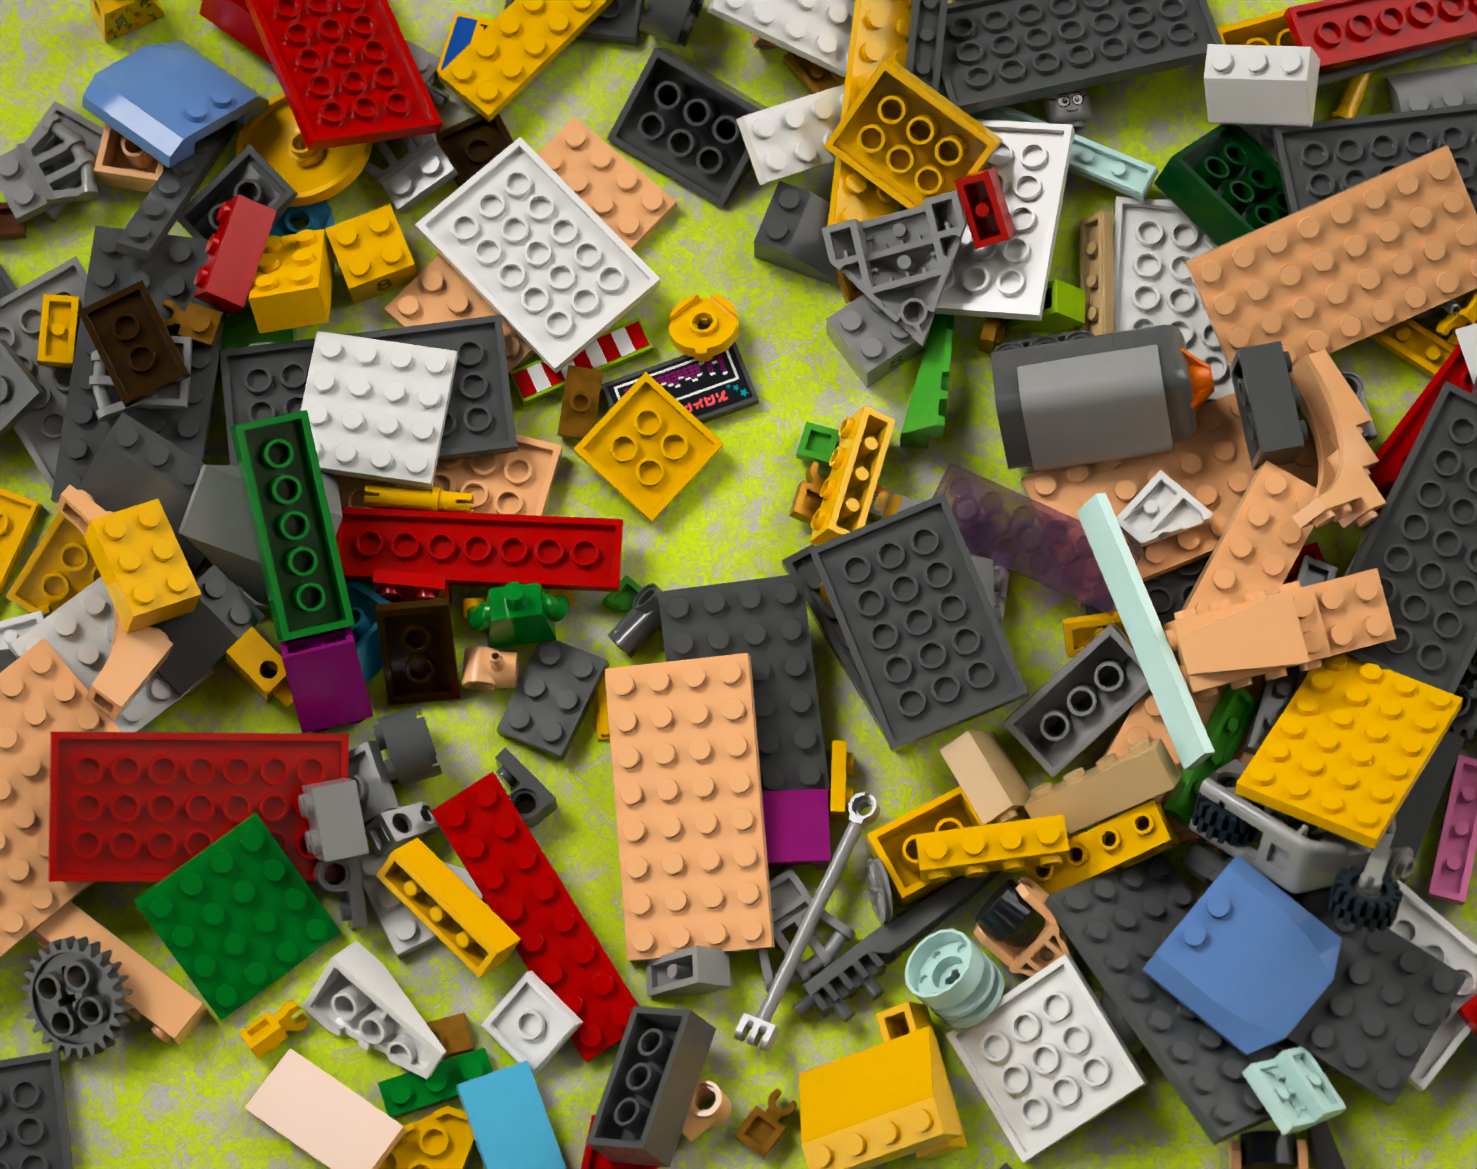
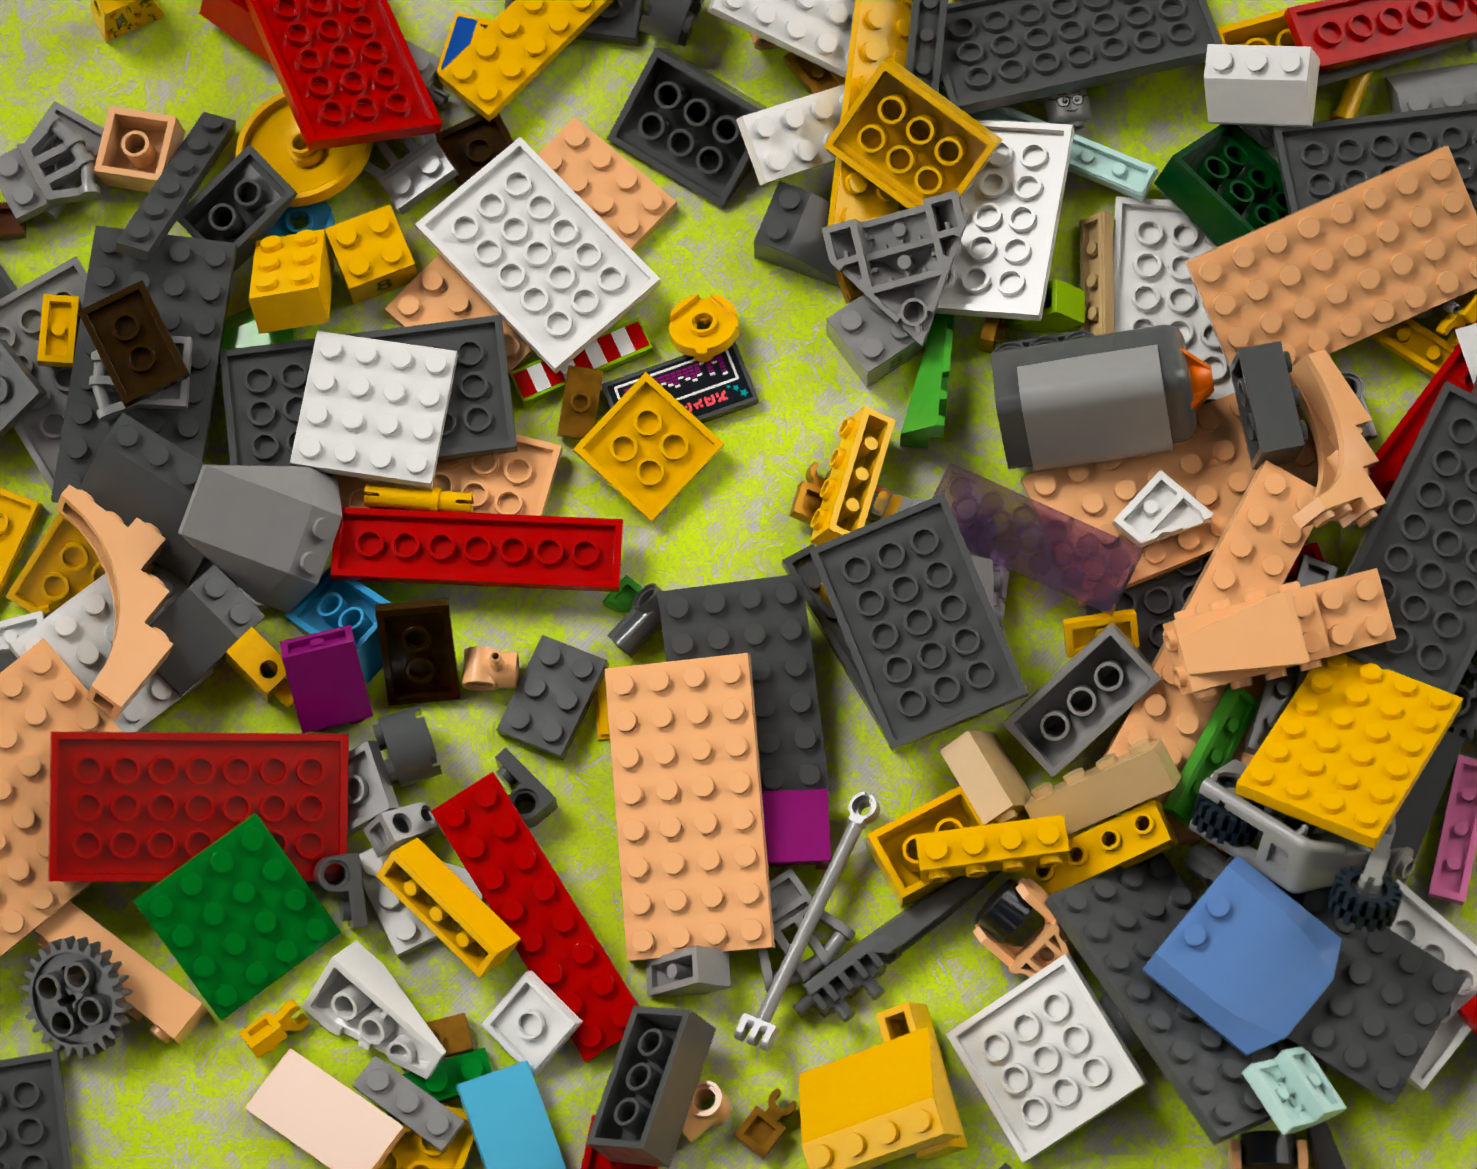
(142, 565): yellow brick -> none
(170, 99): medium blue wedge -> none
(195, 322): pearl gold plate -> none
(234, 253): red brick -> none
(292, 525): green brick -> none
(333, 819): light grey brick -> none
(409, 1104): none -> light grey plate
(410, 586): red plate -> none
(518, 613): green torso -> none
(817, 444): bright green plate -> none
(841, 765): yellow plate -> none
(879, 890): light grey wheel -> none
(954, 978): light aqua wheel -> none
(985, 207): red brick -> none
(1145, 632): light aqua tile -> none

